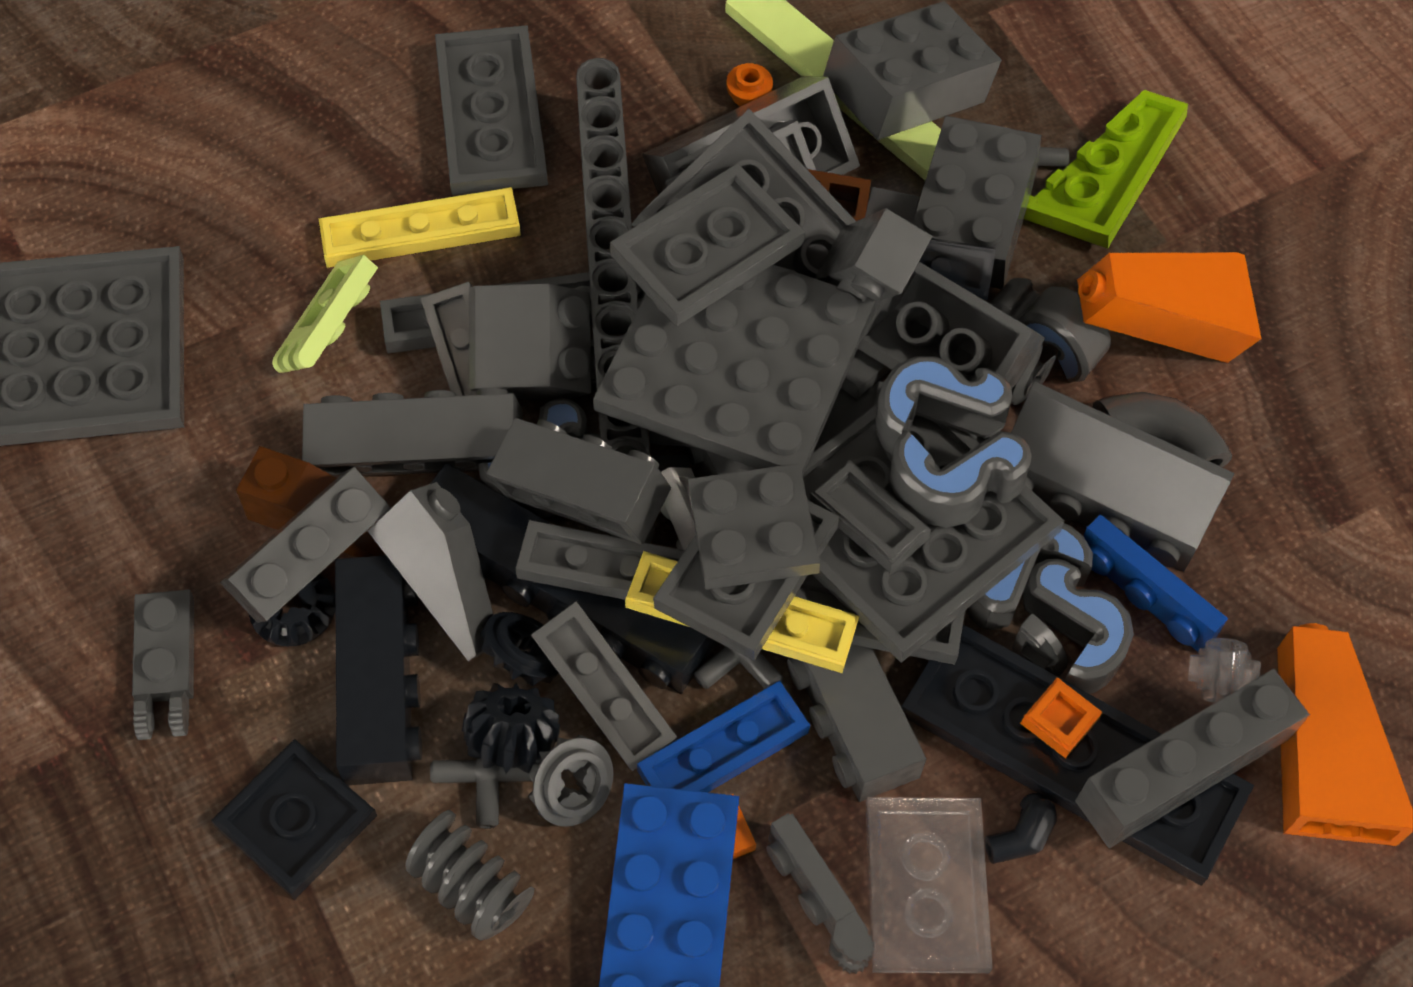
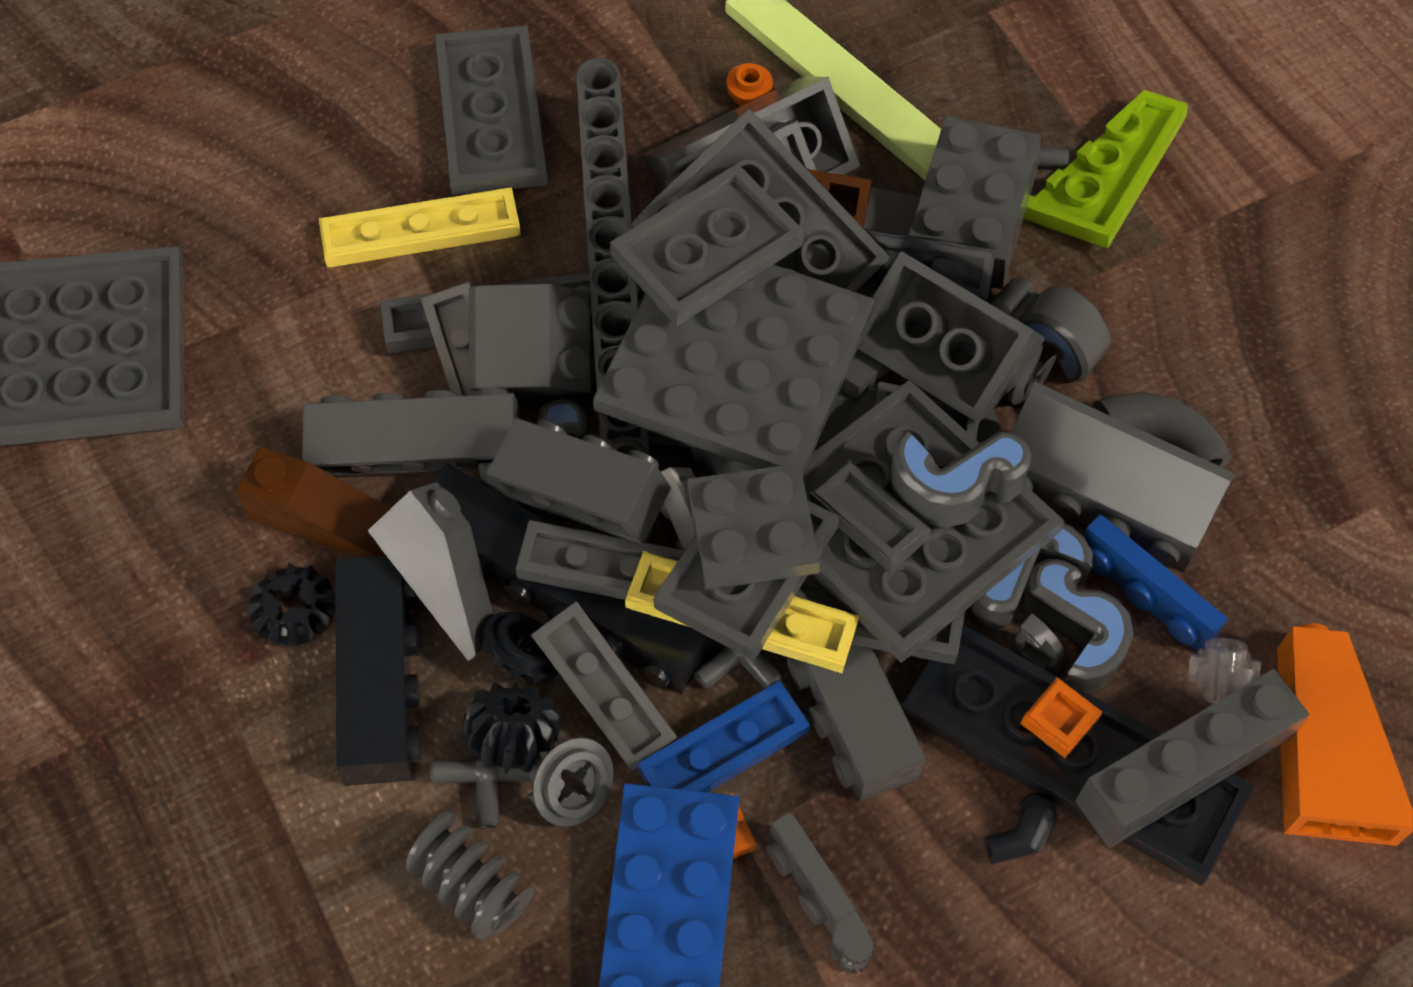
(163, 659): dark grey hinge -> none
(294, 818): black tile -> none
(305, 545): dark grey brick -> none
(324, 316): yellowish green hinge -> none
(874, 256): dark grey brick -> none
(911, 69): dark grey brick -> none
(927, 885): clear tile -> none
(941, 394): dark grey animal -> none
(1174, 300): orange slope -> none

